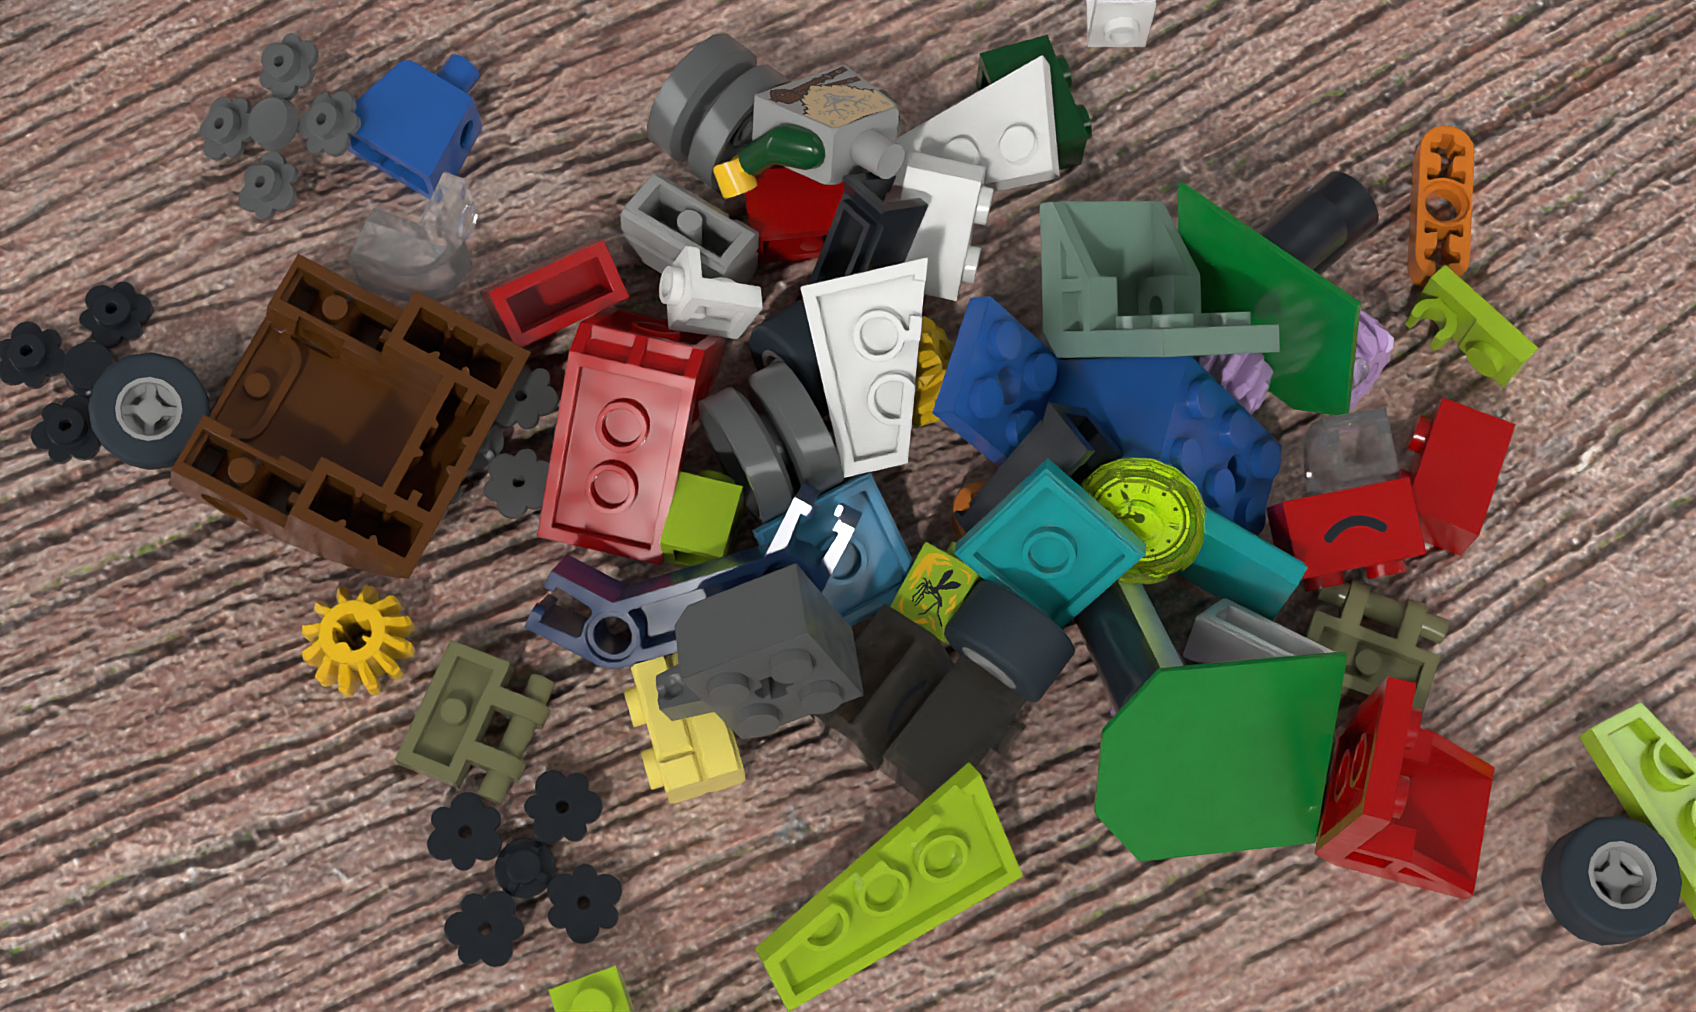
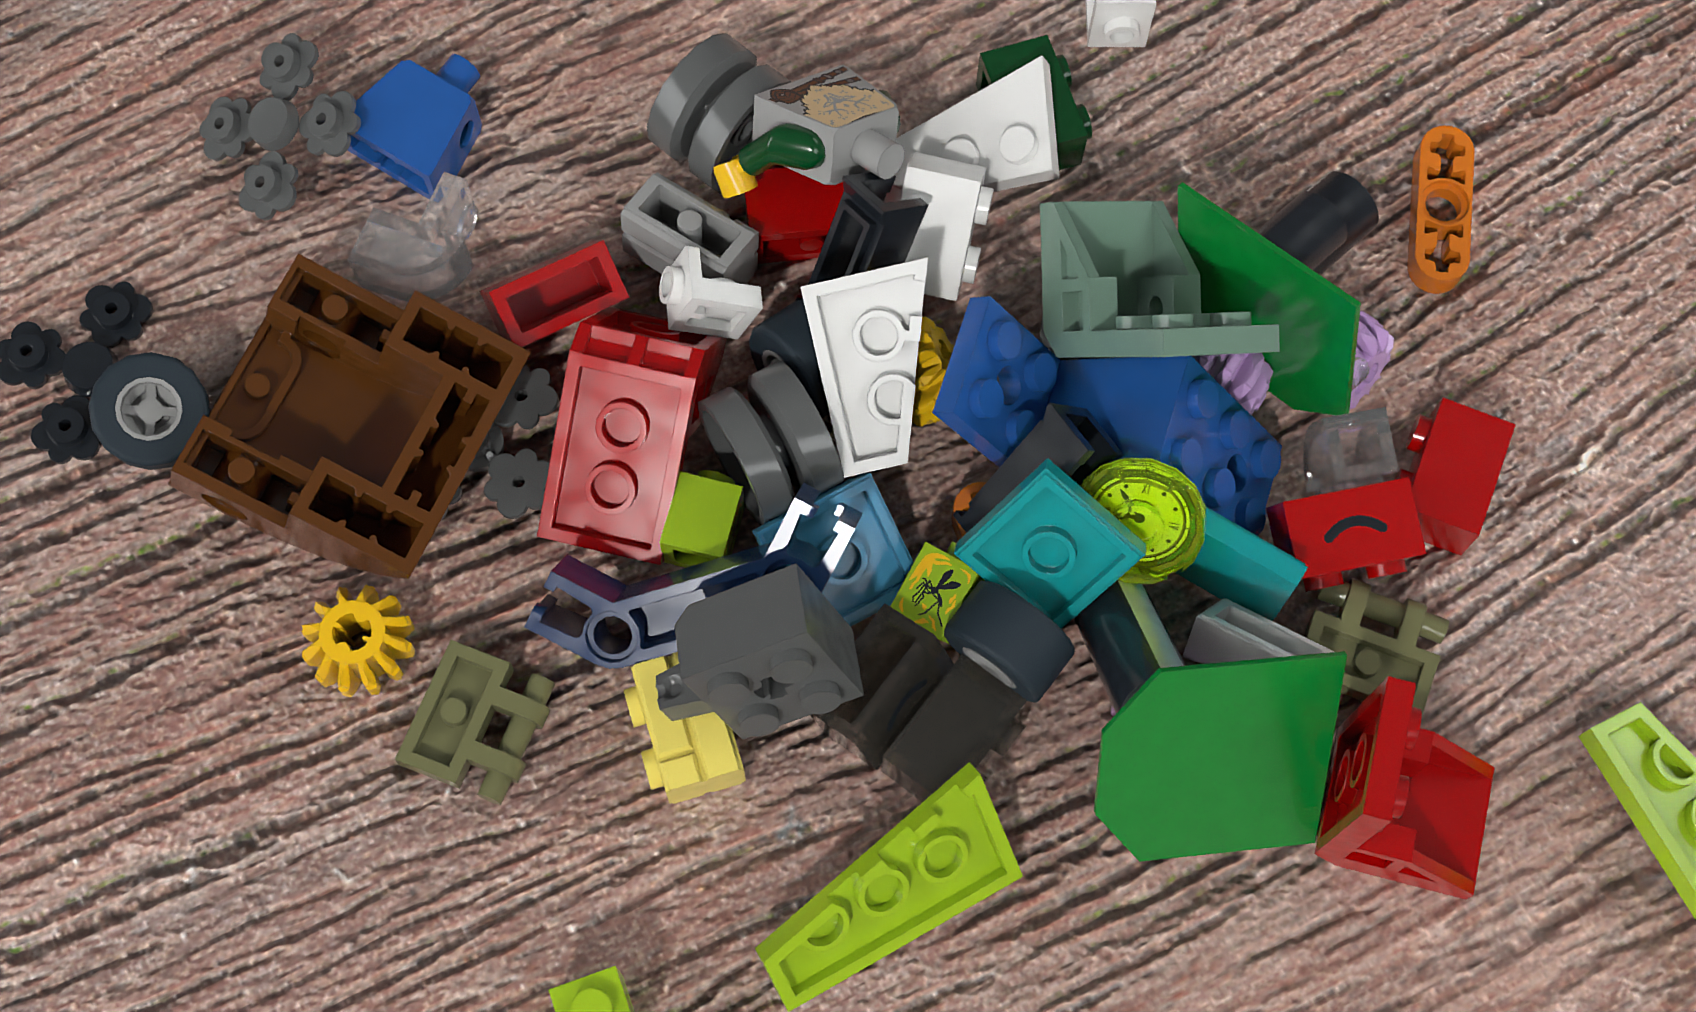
(524, 868): black plant -> none
(1483, 334): lime plate -> none
(1628, 863): black wheel -> none

